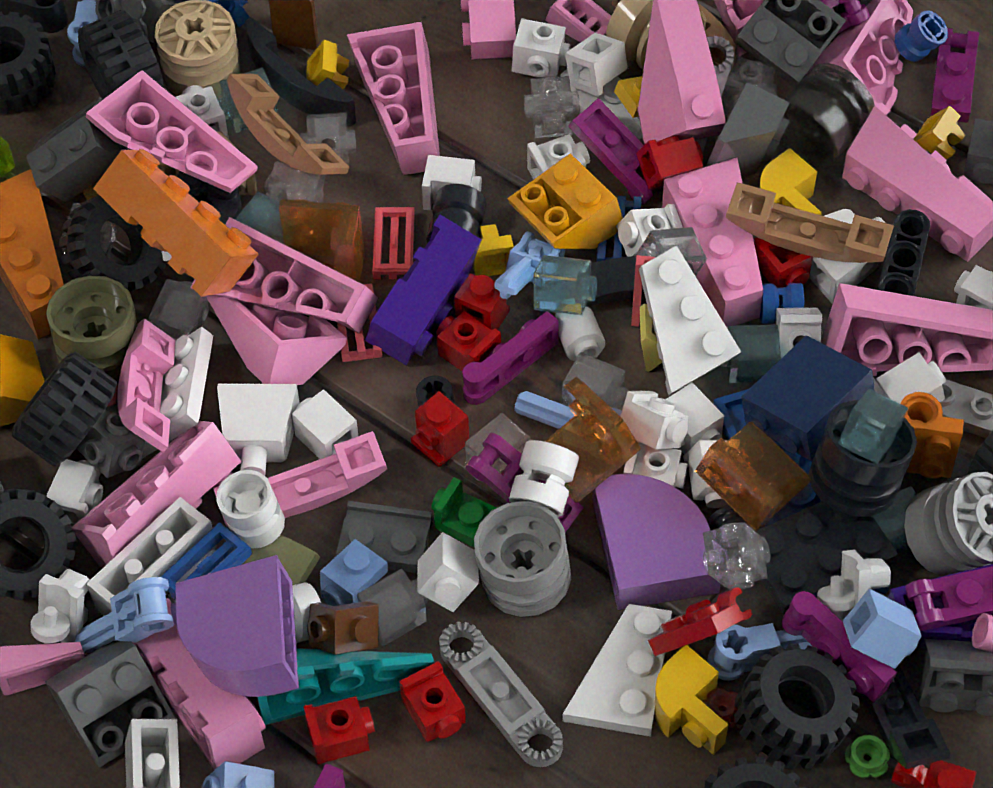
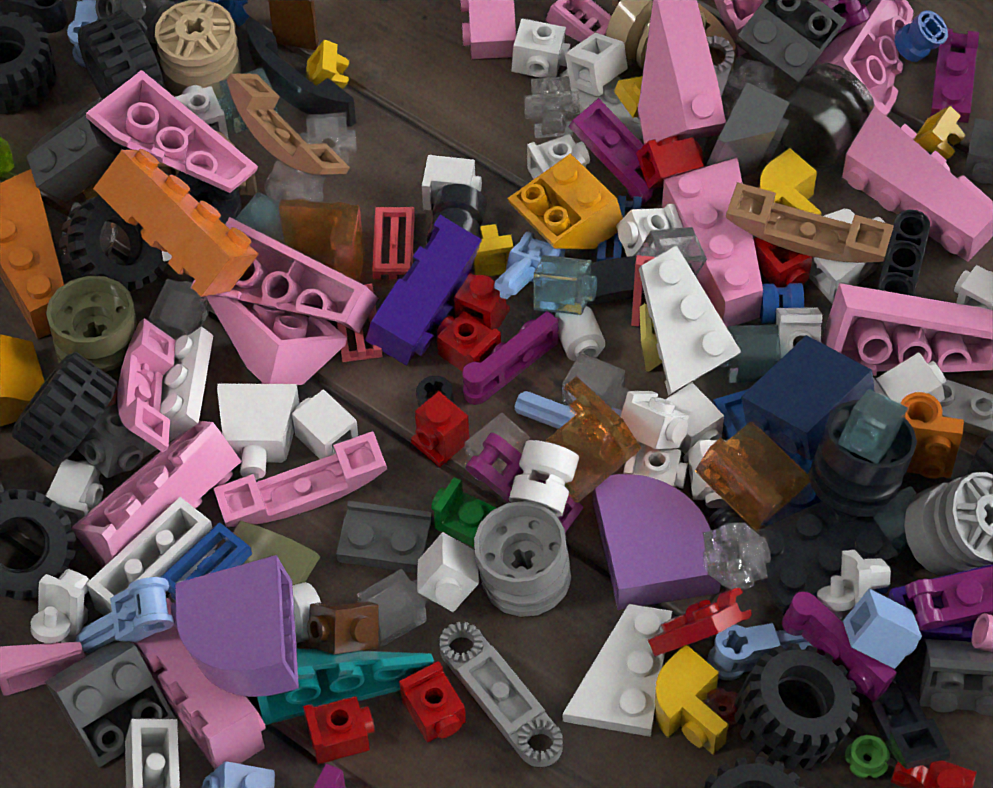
(250, 508): white wheel -> none
(350, 574): medium blue bracket -> none
(399, 83): bright pink wedge -> none

